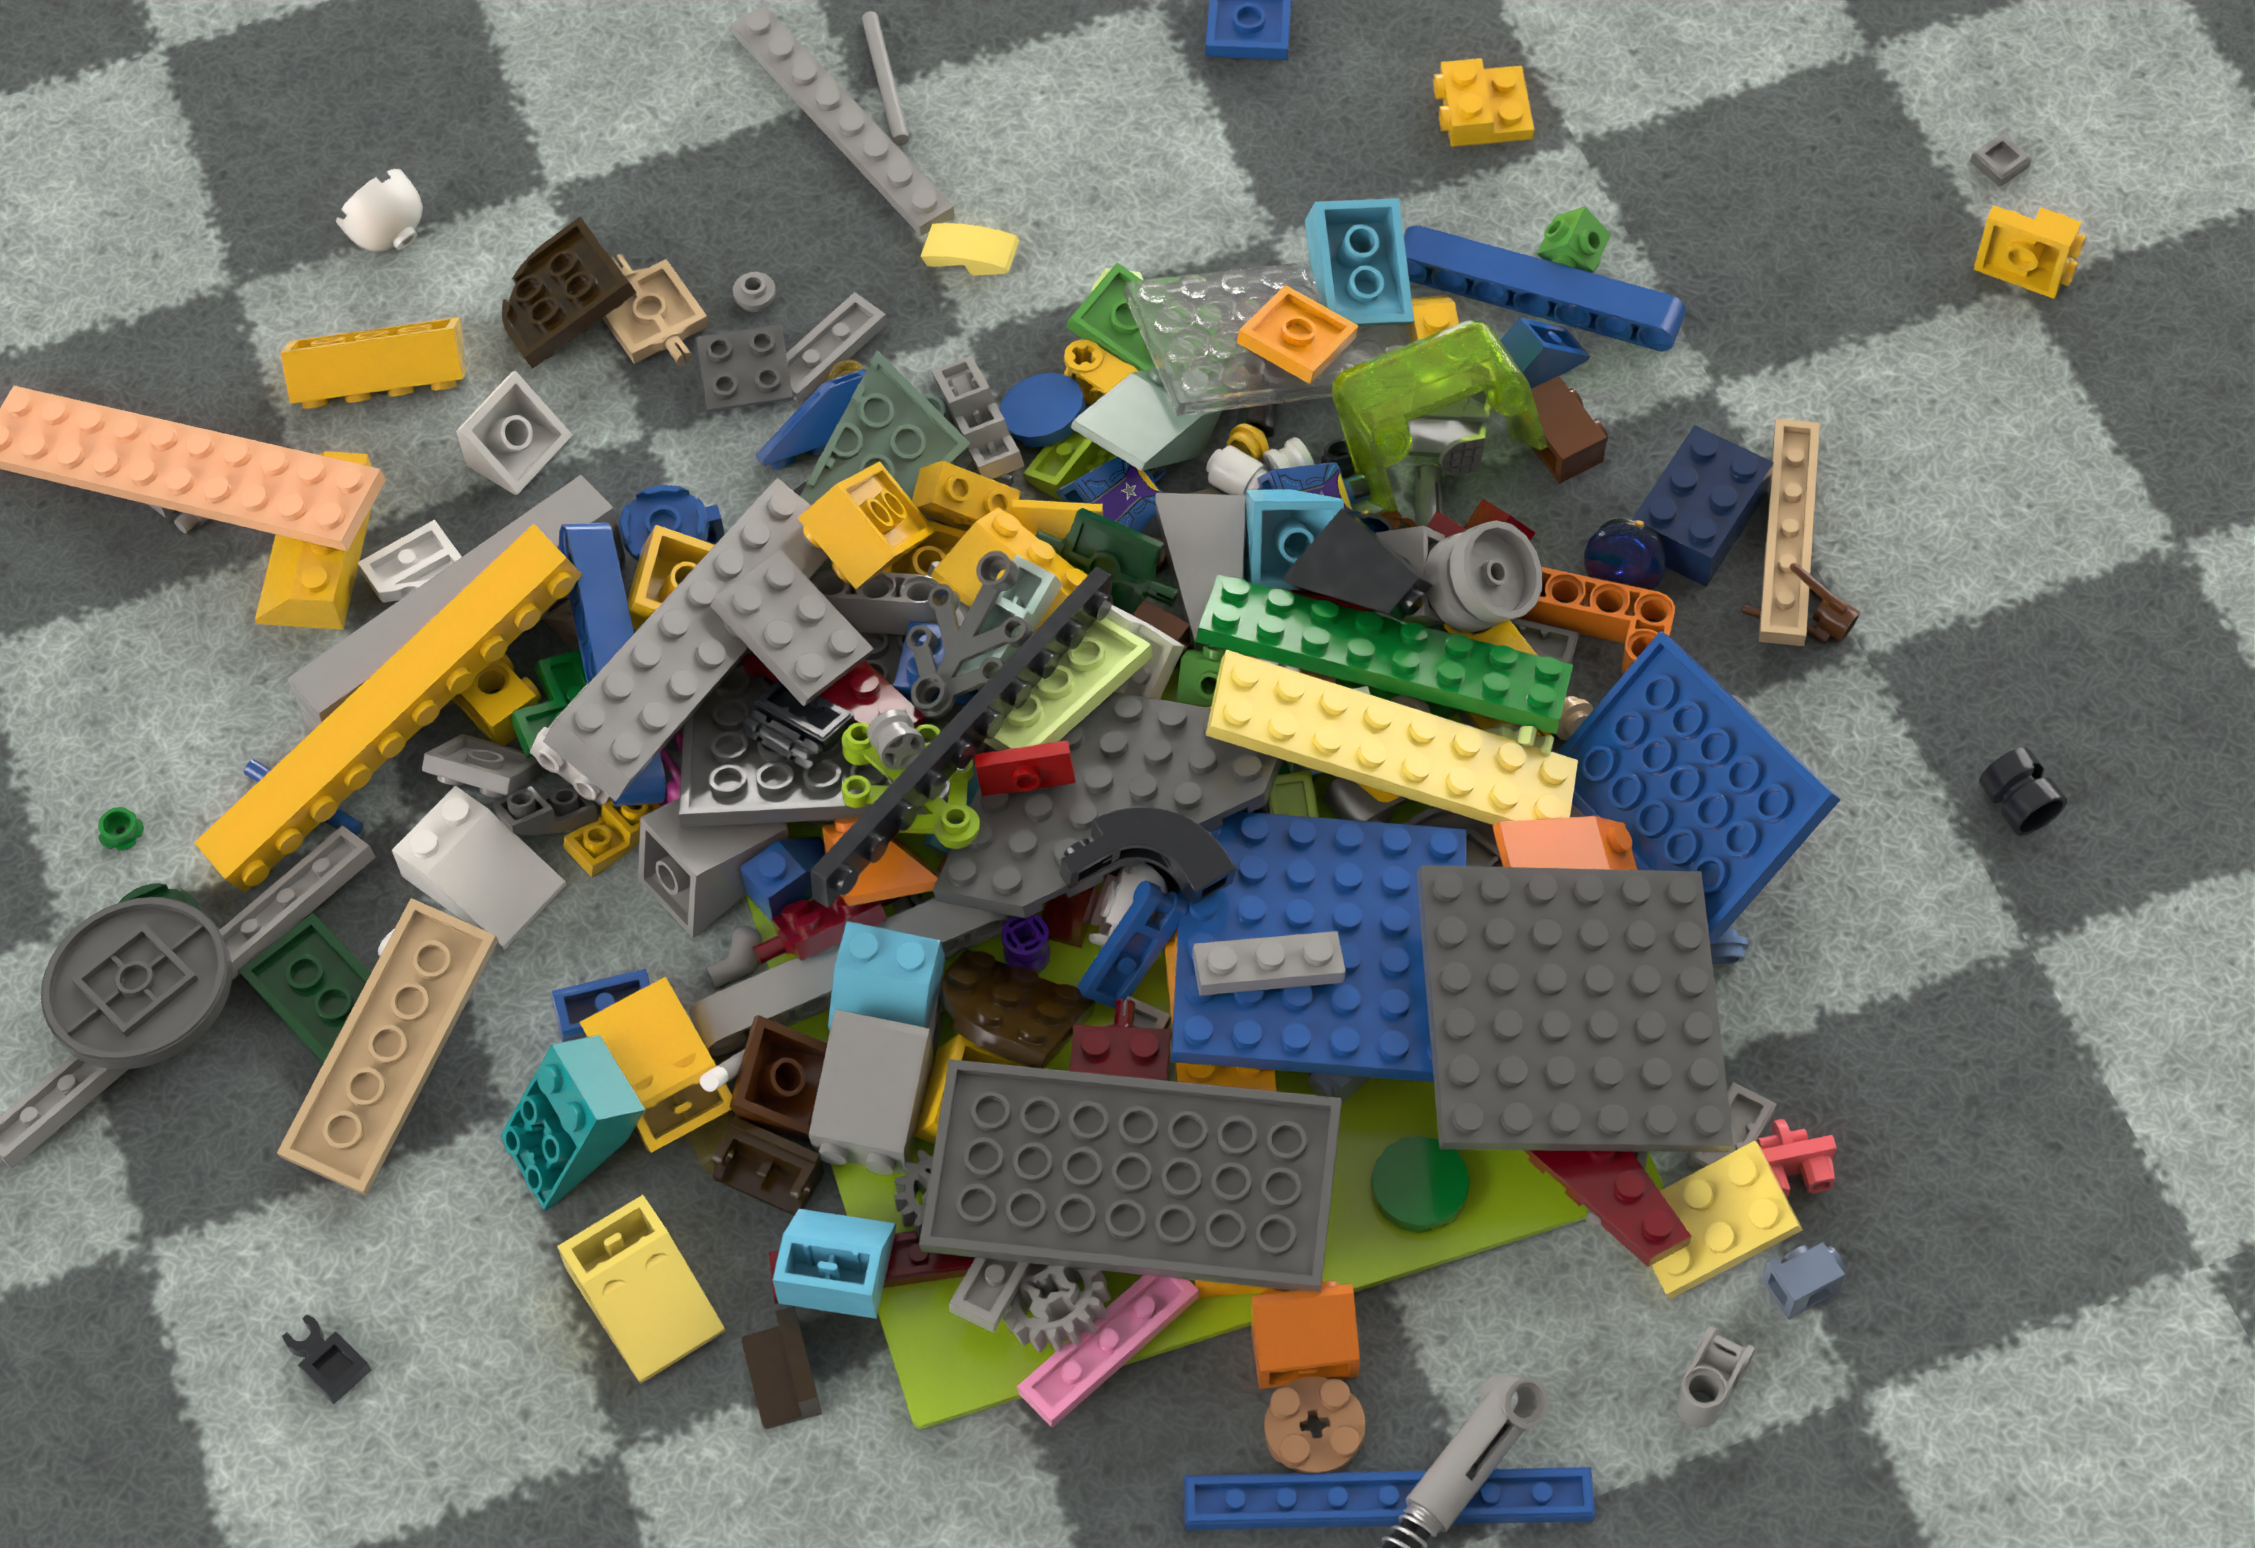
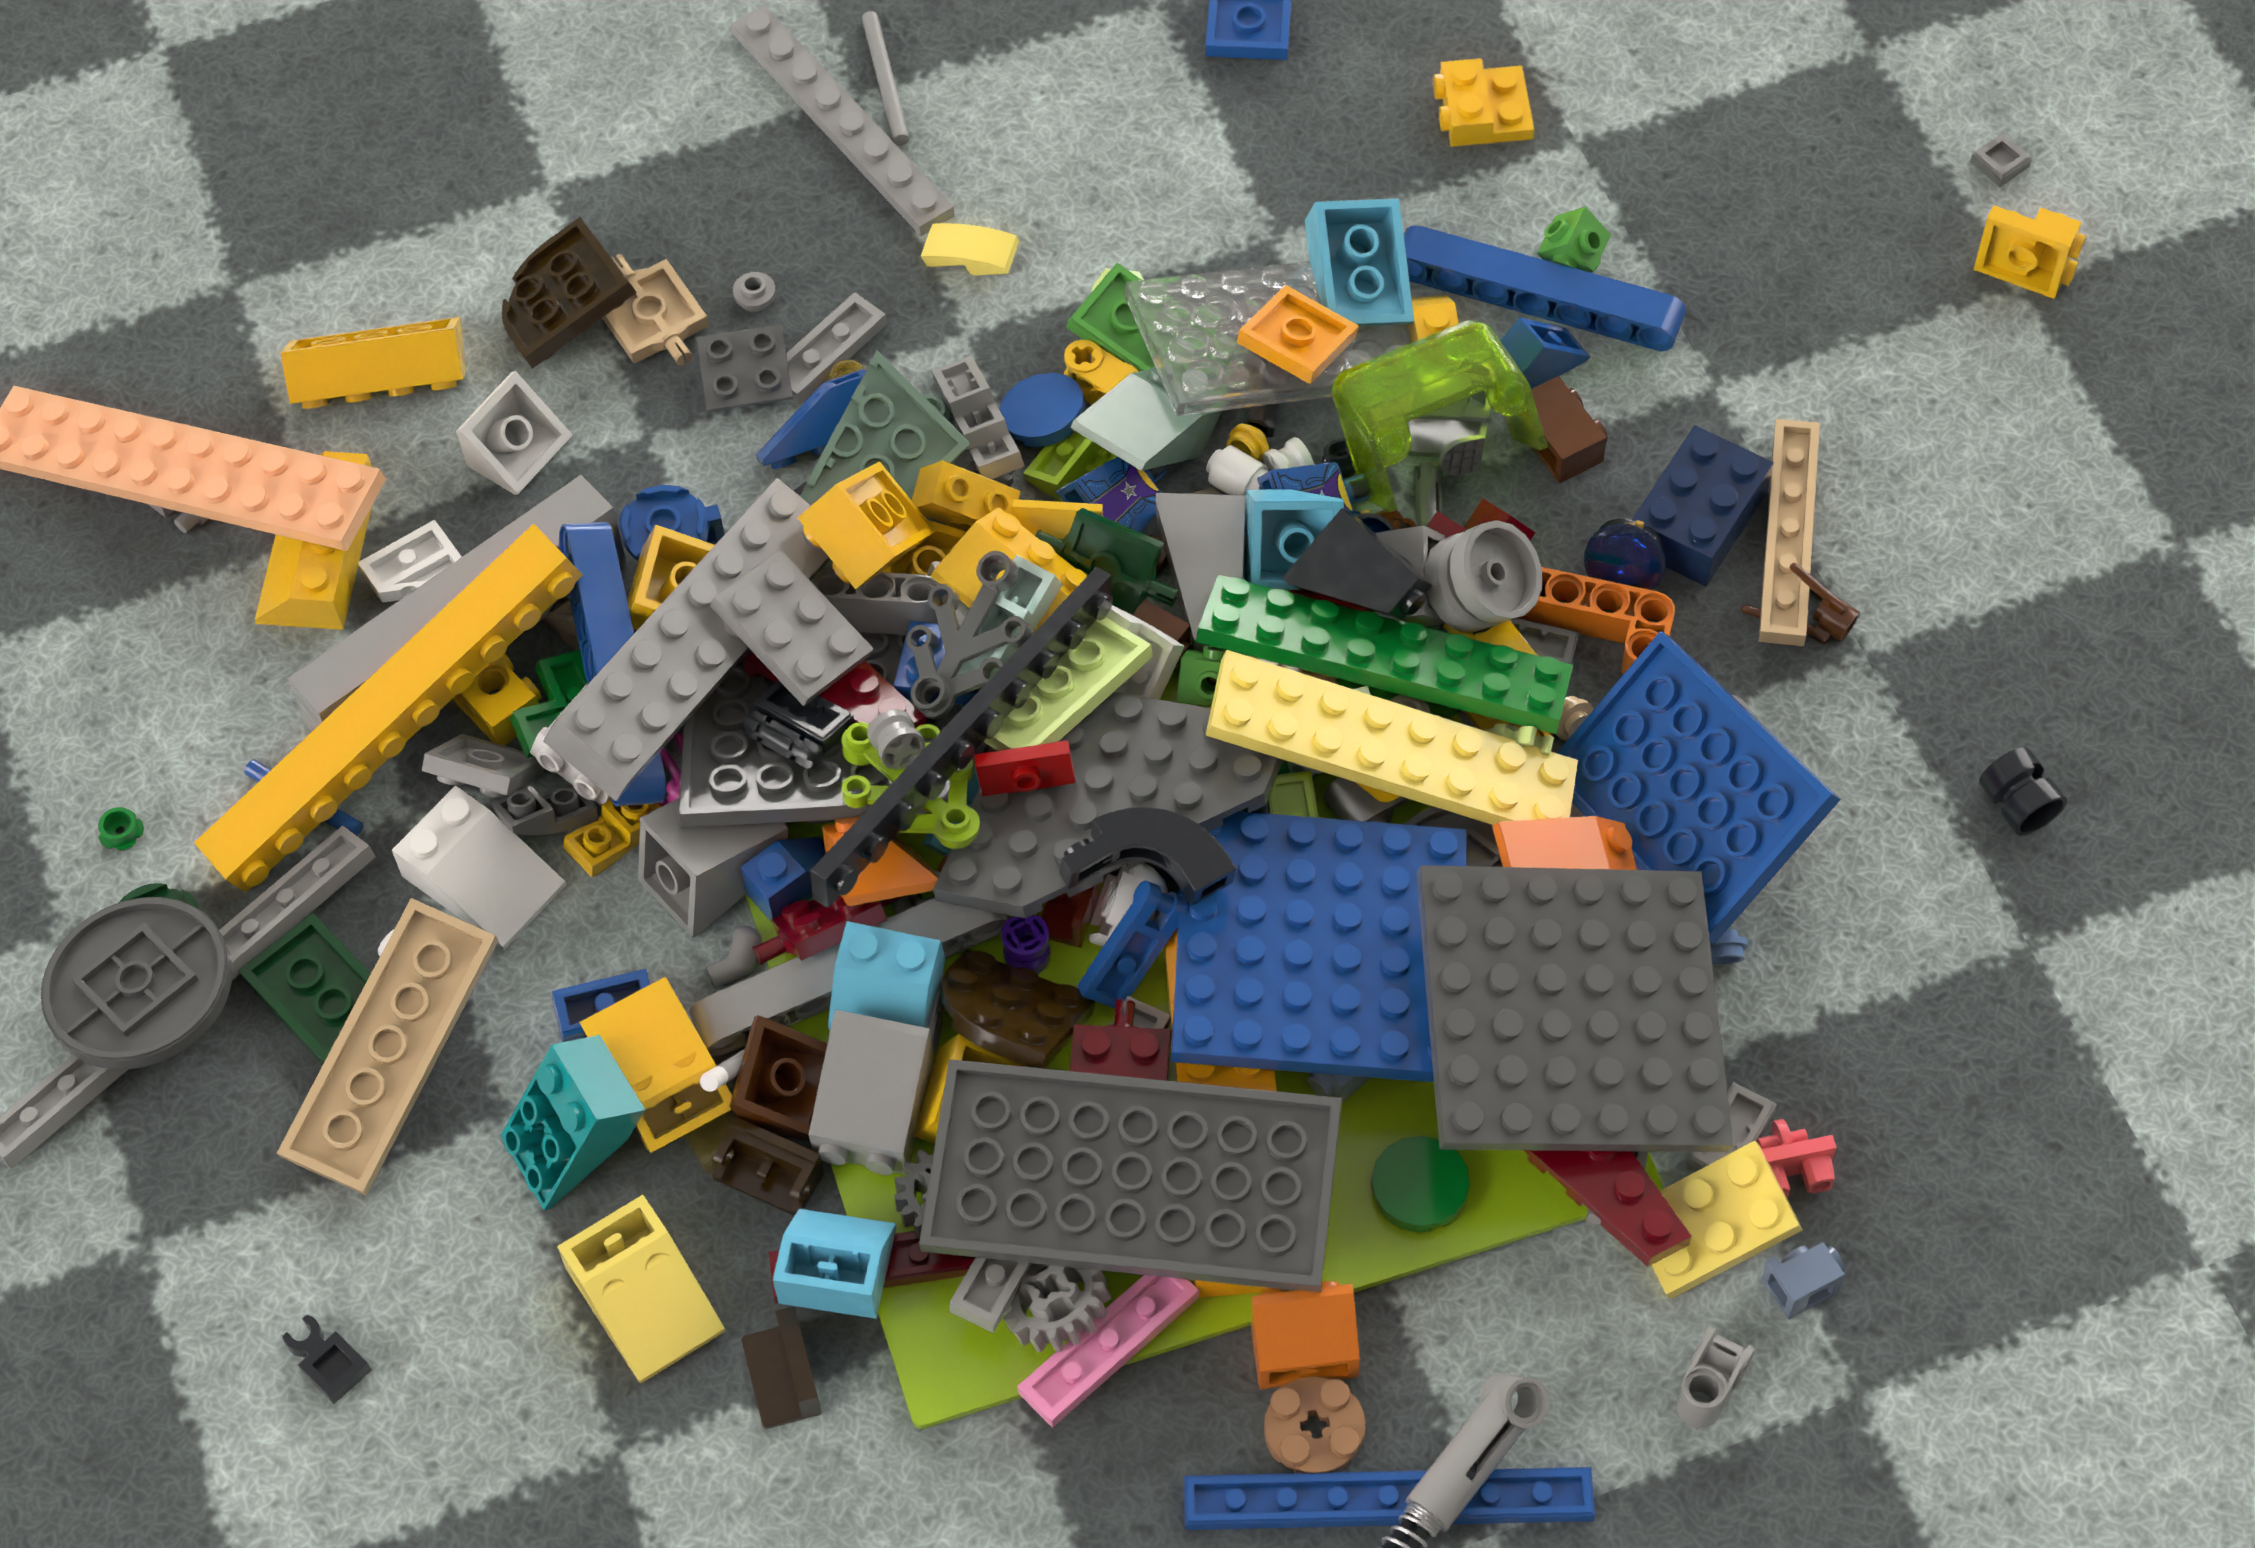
(383, 213): white cylinder -> none
(1268, 963): light grey plate -> none

